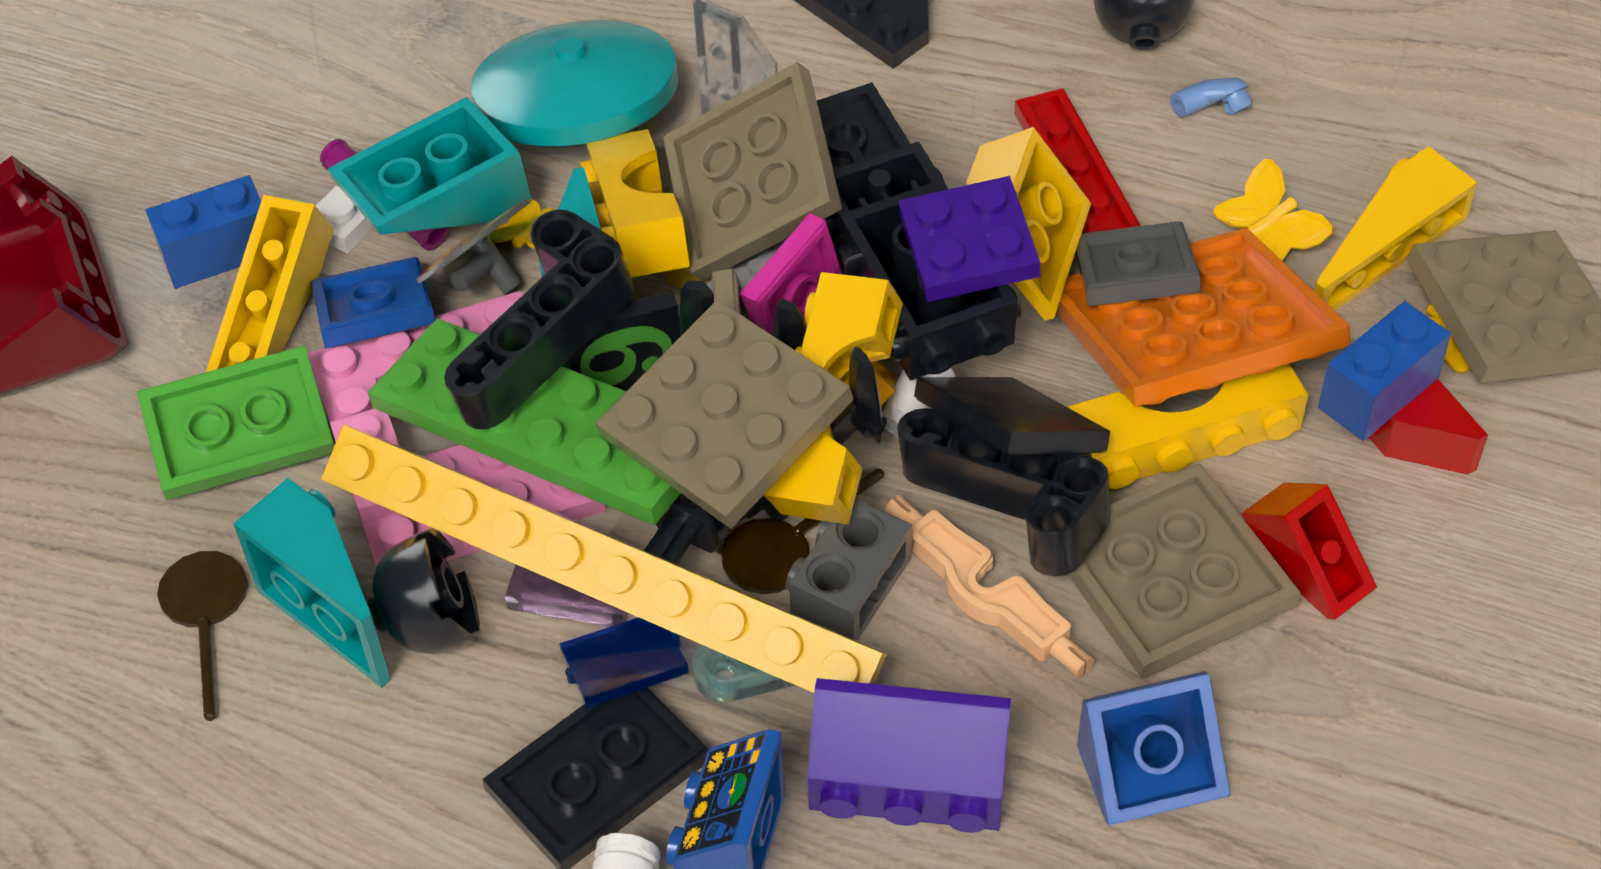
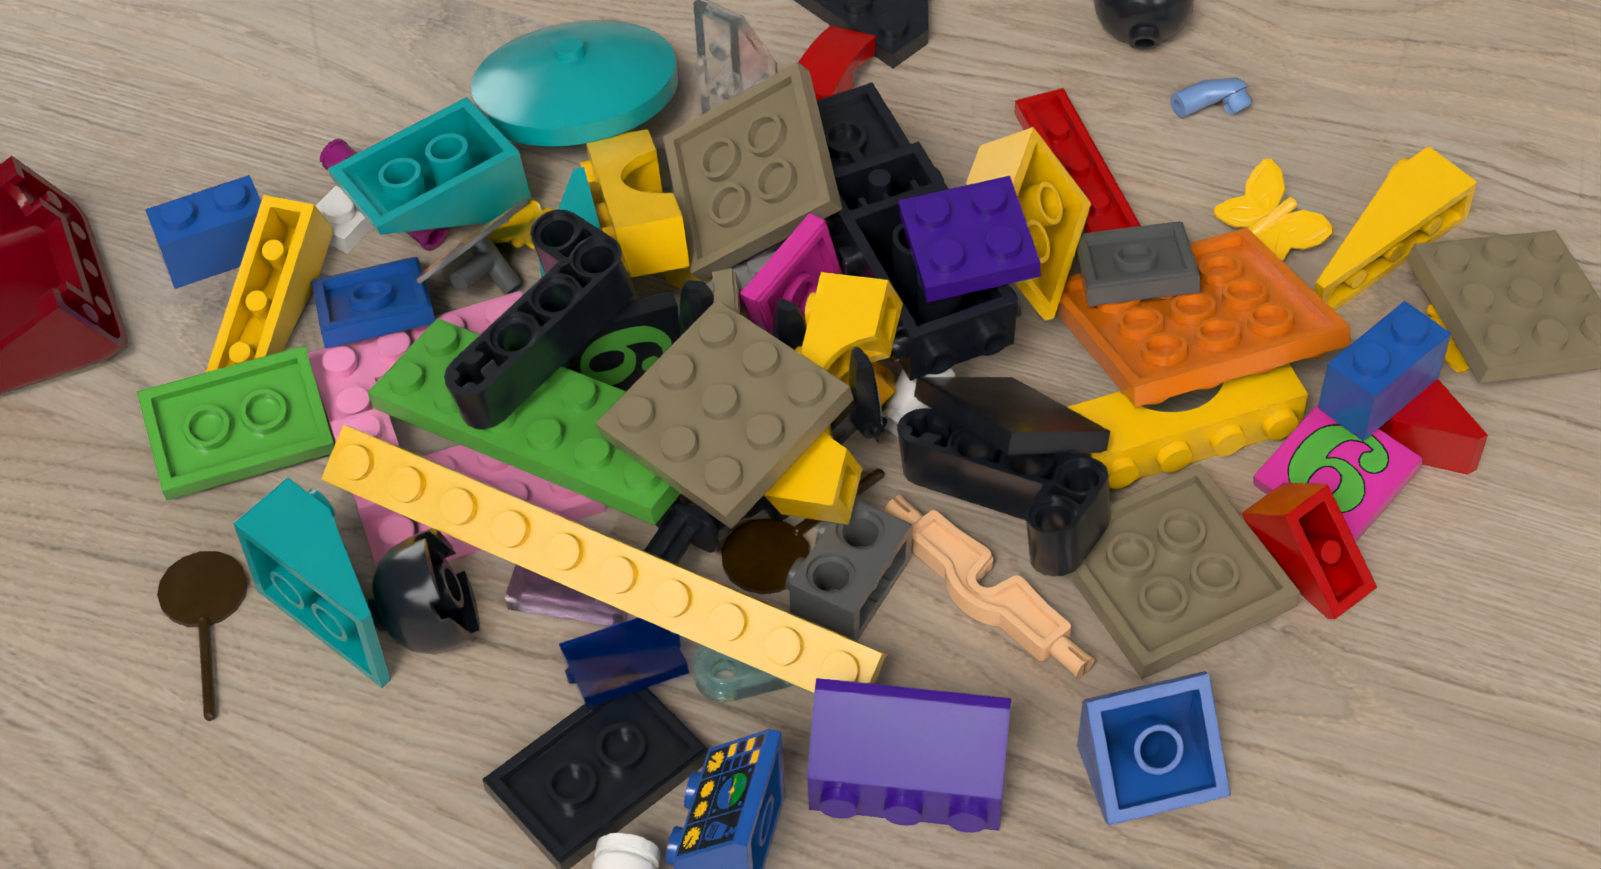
(835, 57): none -> red slope
(1358, 472): none -> tile

